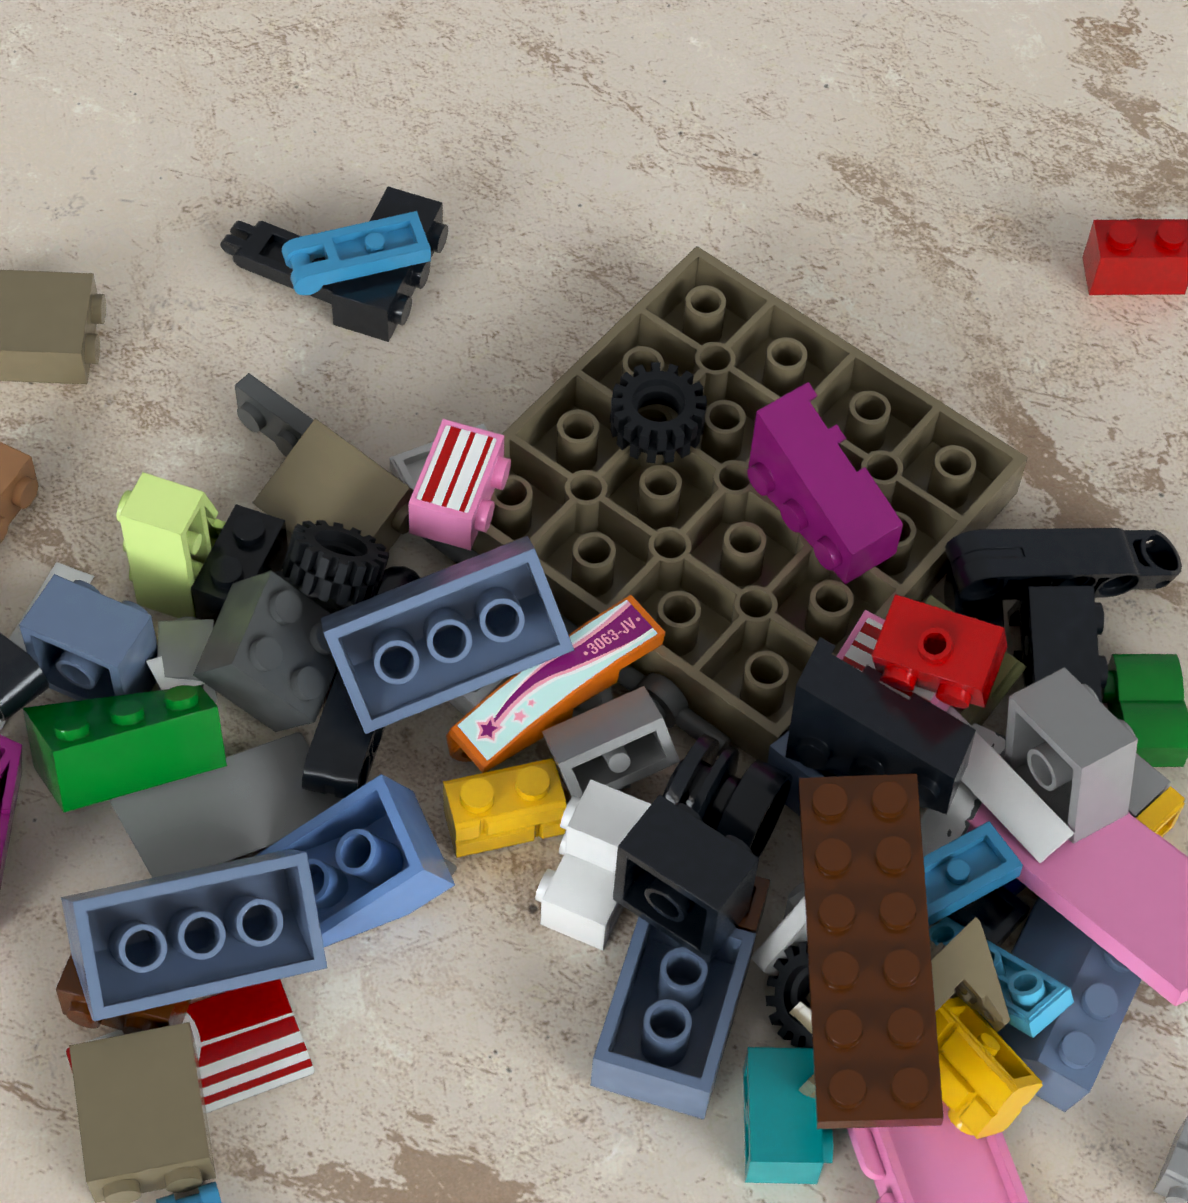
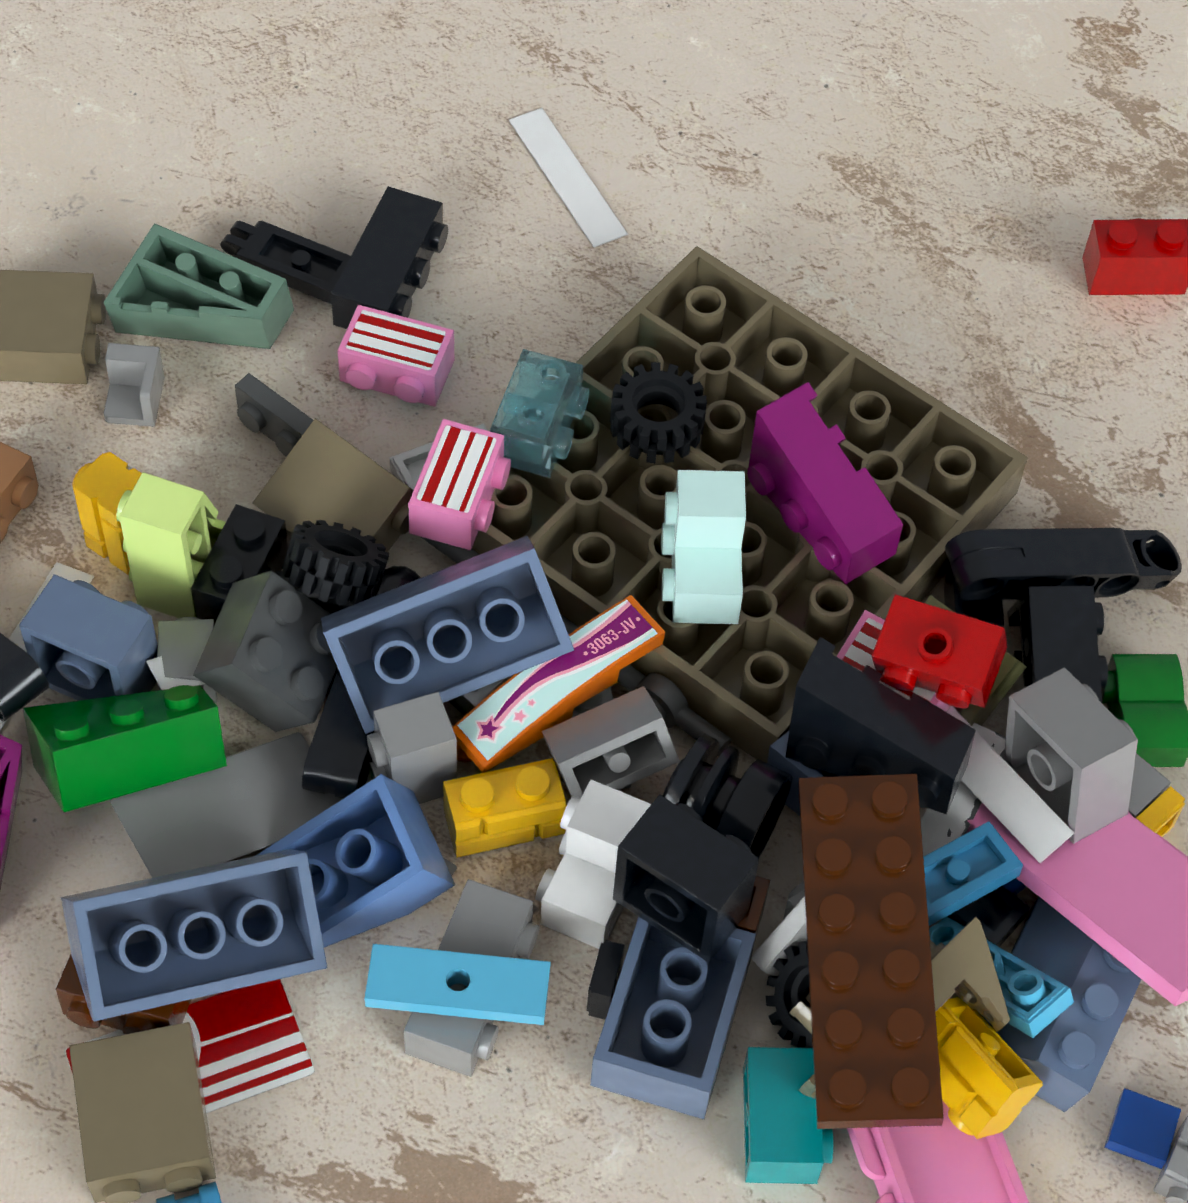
(97, 495): none -> yellow brick
(135, 384): none -> light grey panel
(197, 294): none -> sand green wedge
(356, 251): dark azure plate -> none
(396, 355): none -> brick
(414, 746): none -> light grey brick
(421, 982): none -> medium azure tile
(482, 924): none -> light grey brick
(539, 411): none -> clear light blue brick
(568, 177): none -> white sticker
(605, 978): none -> black tile
(705, 542): none -> light aqua brick
(1143, 1128): none -> blue tile

